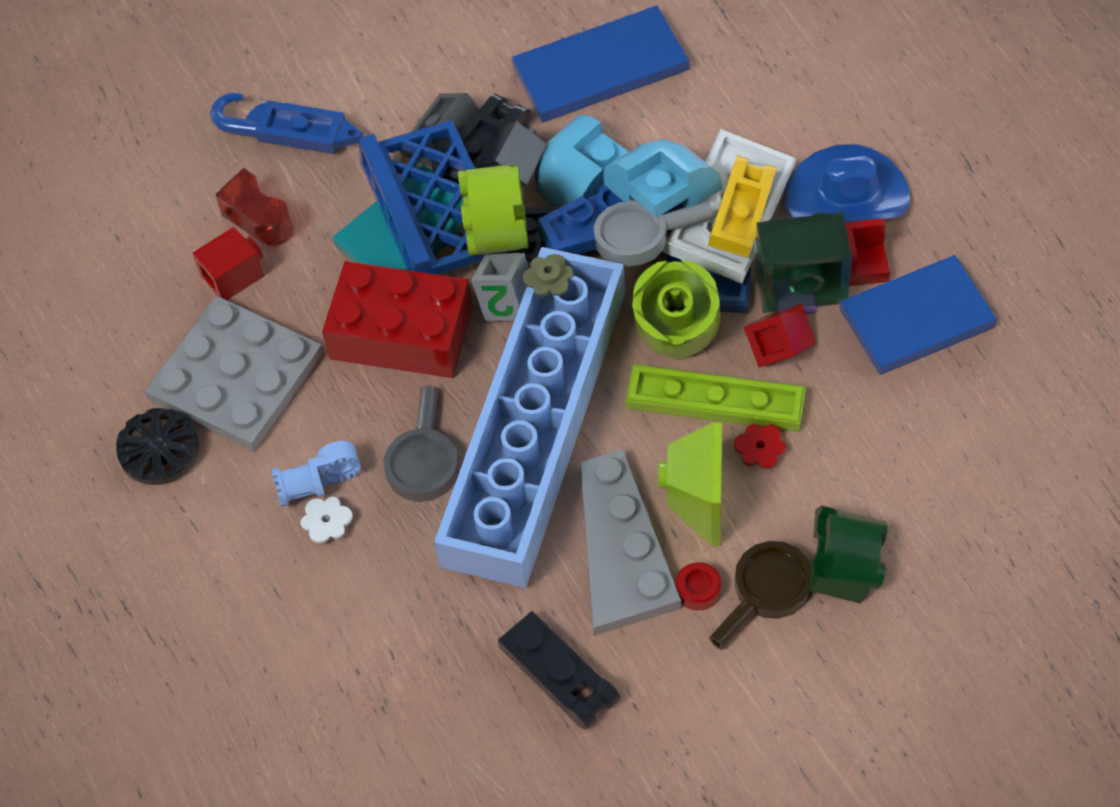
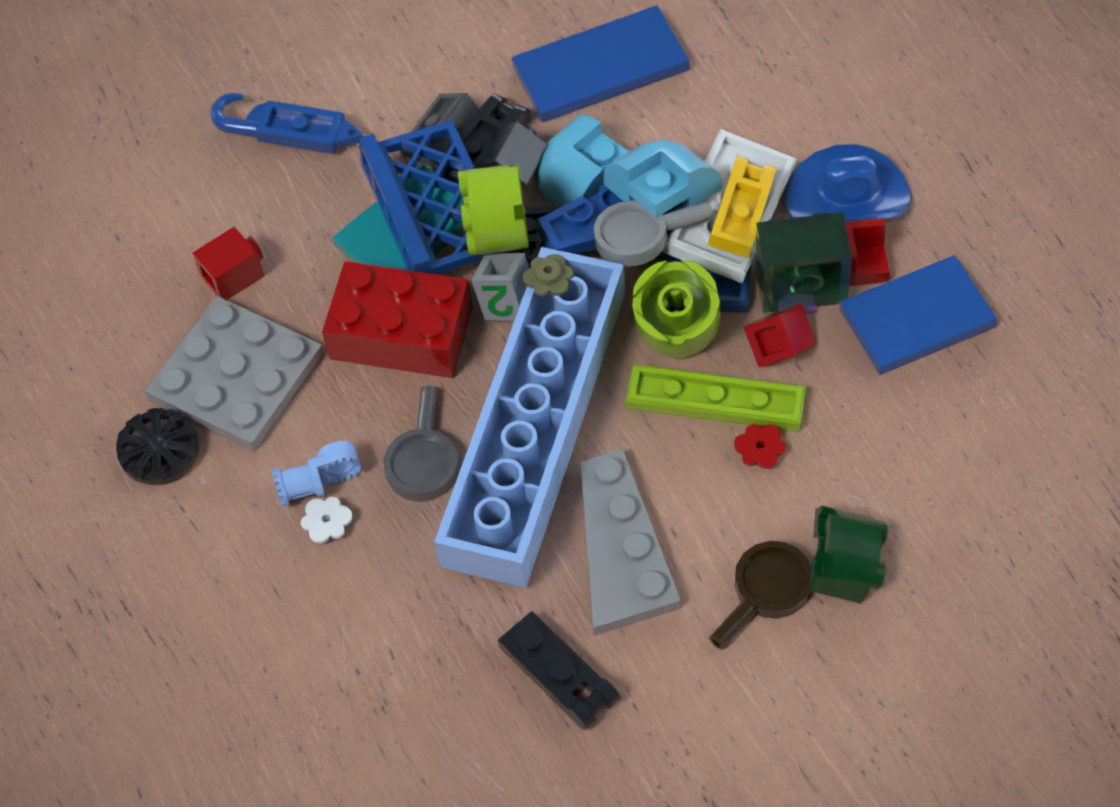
(253, 211): clear red leg -> none
(695, 480): lime slope -> none
(698, 586): red tile -> none

